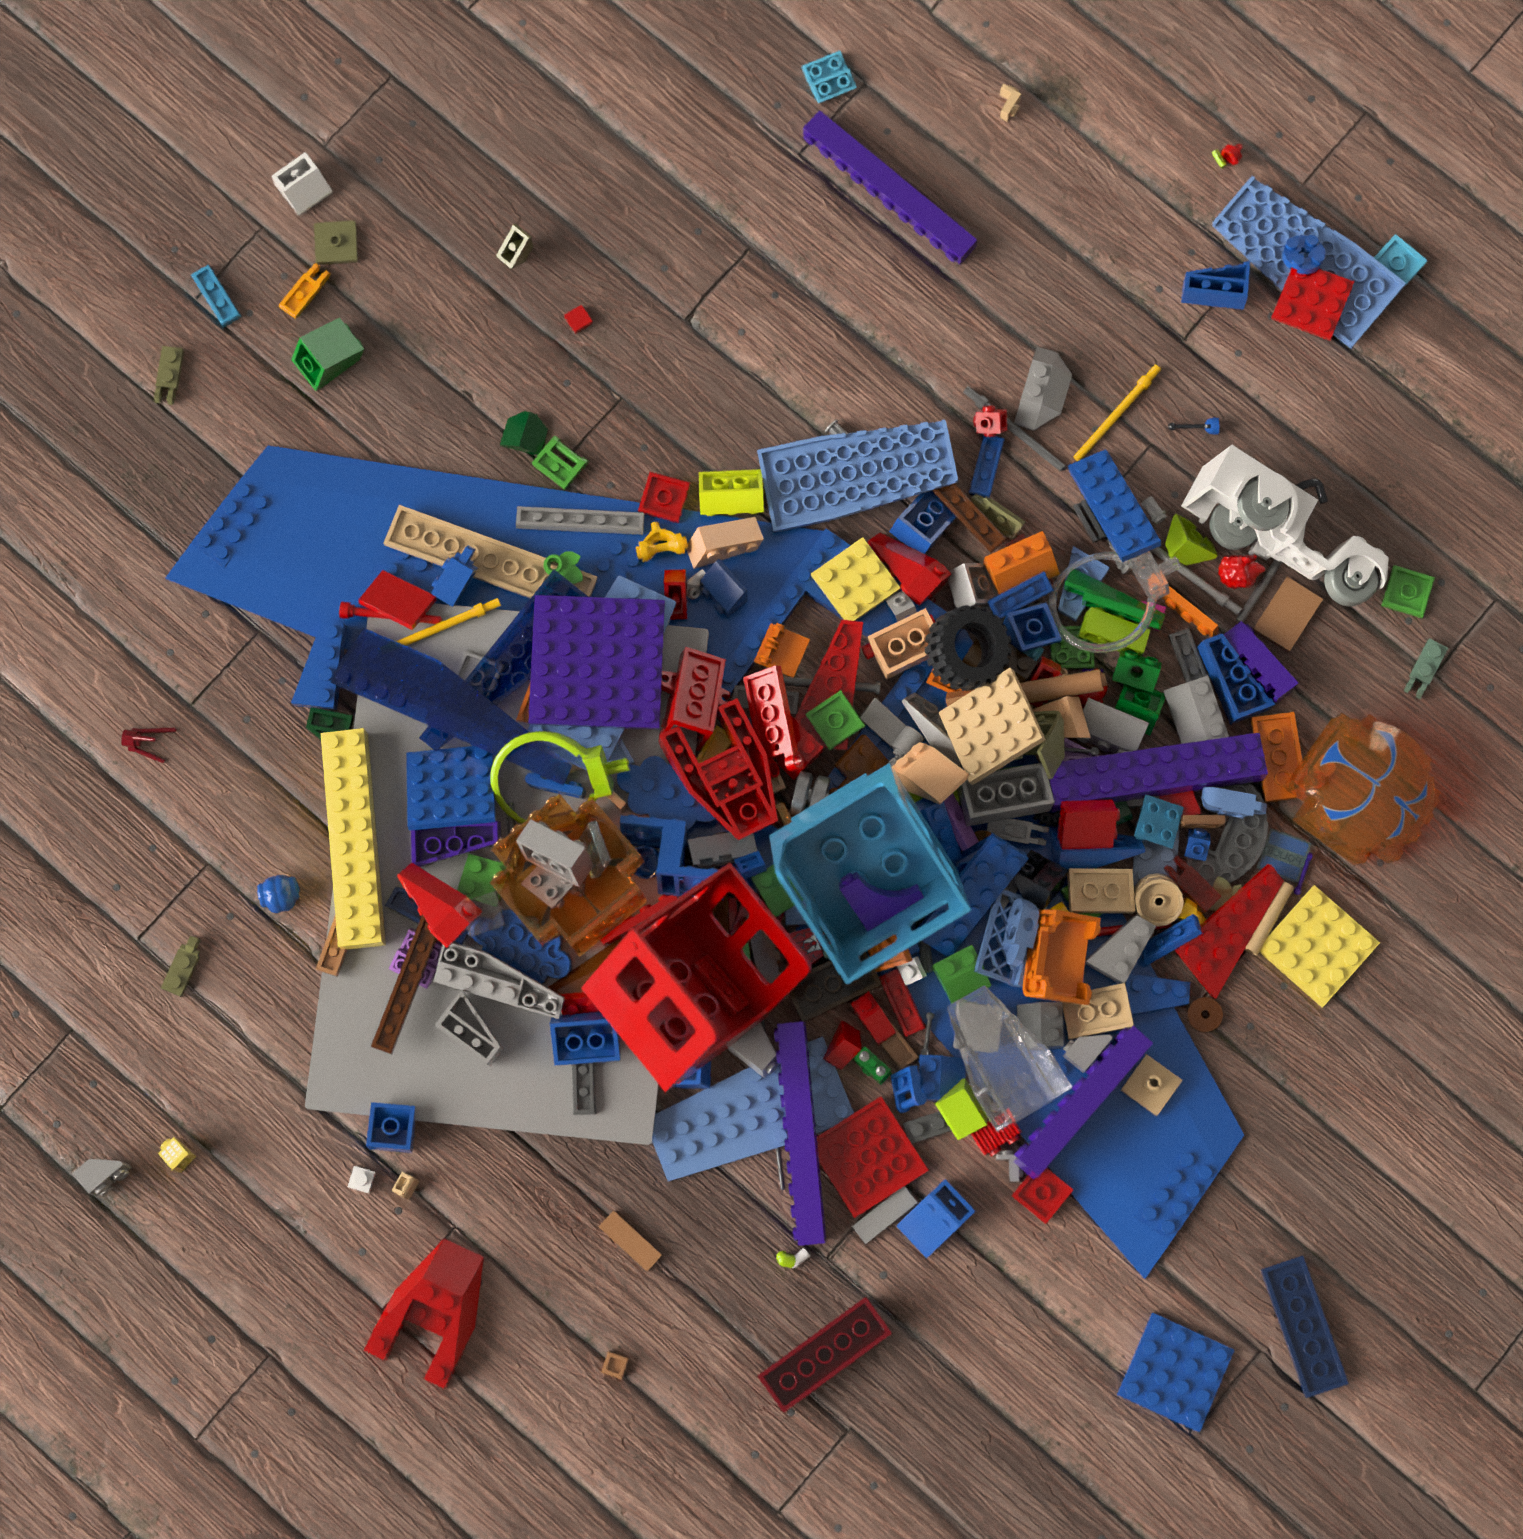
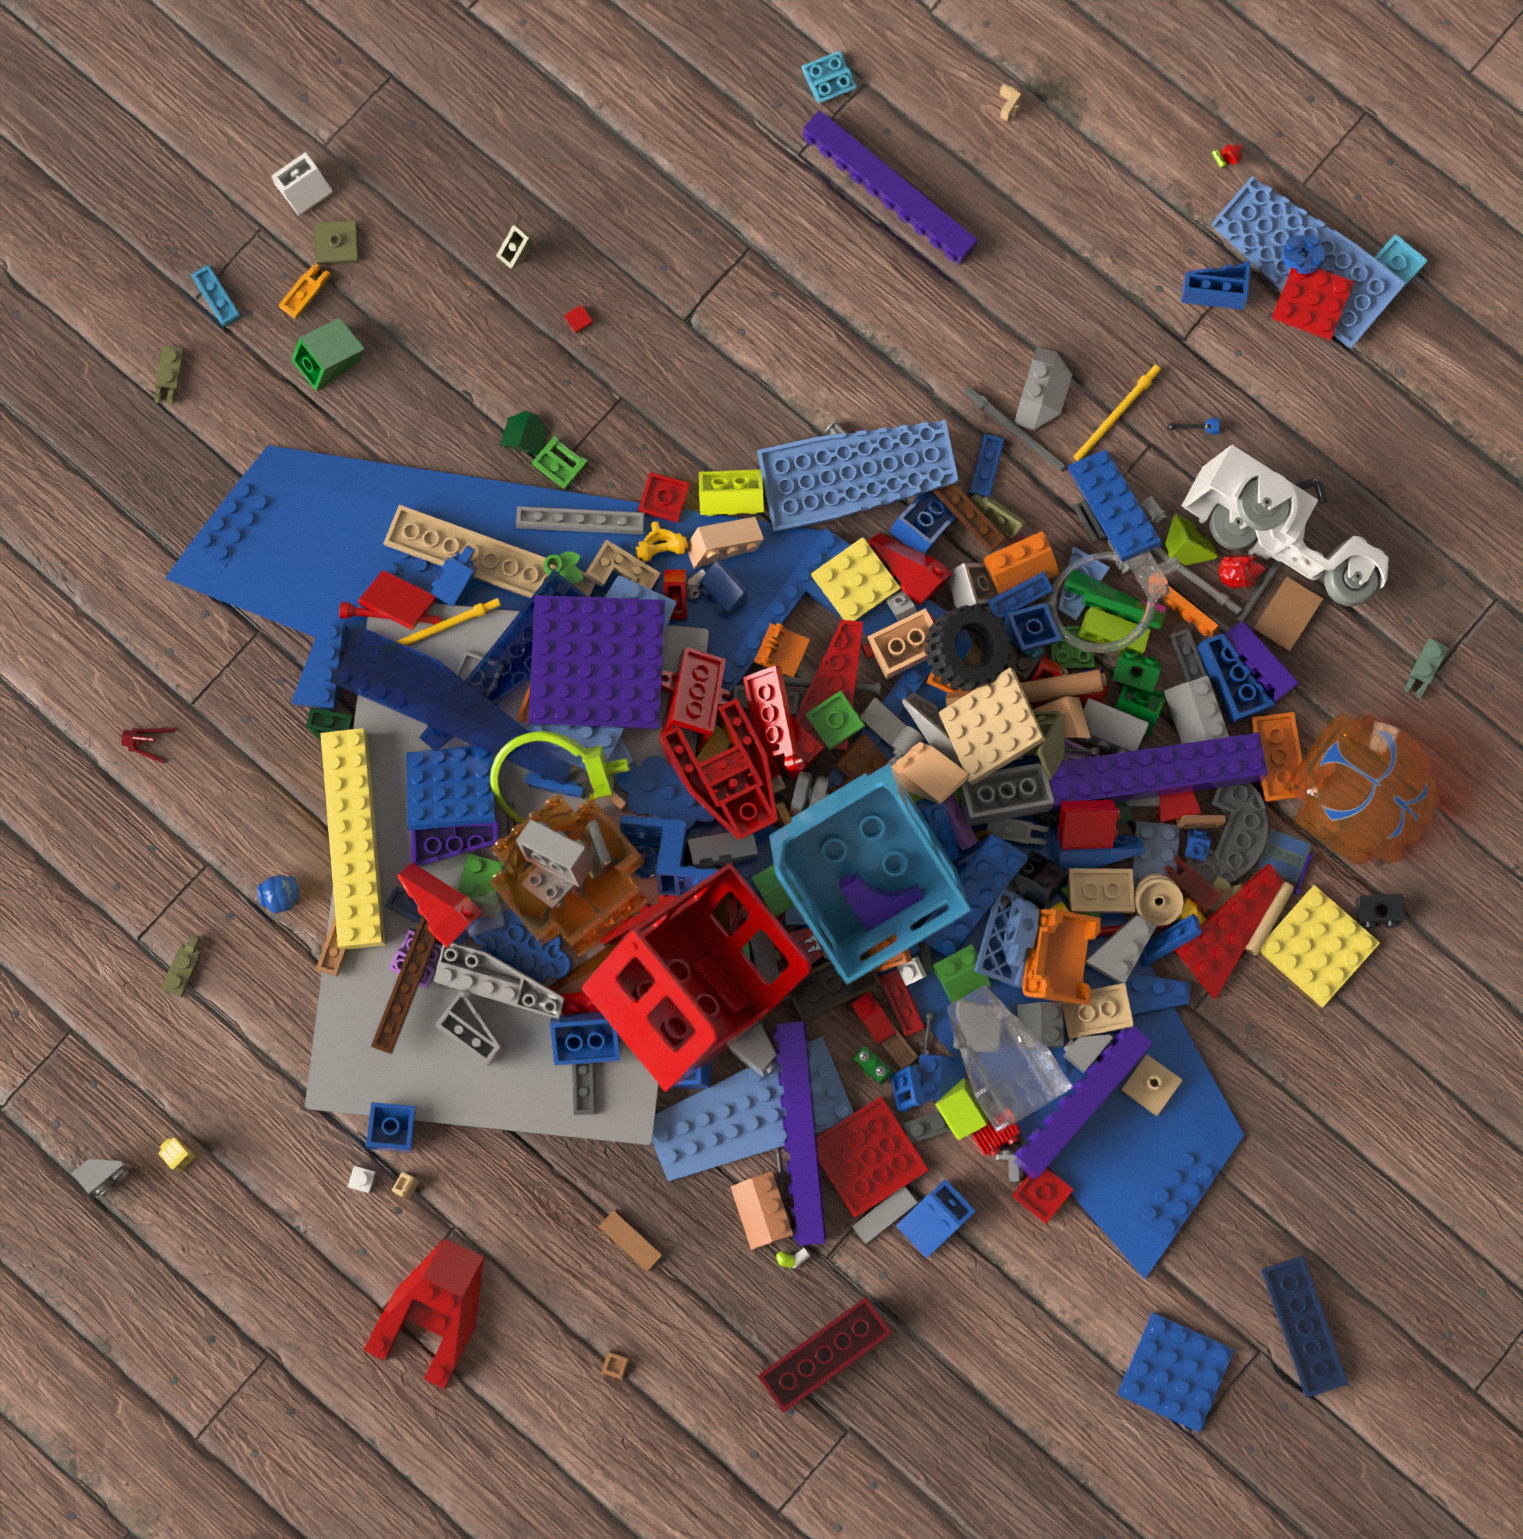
(614, 558): none -> tan plate
(750, 865): blue bracket -> none
(761, 1210): none -> nougat slope
(844, 1046): red slope -> none
(990, 421): brick -> none
(1158, 821): dark azure hinge -> none
(1211, 1007): reddish brown piece -> none
(1231, 802): medium blue piece -> none
(1392, 905): none -> black brick
(1407, 591): bright green tile -> none

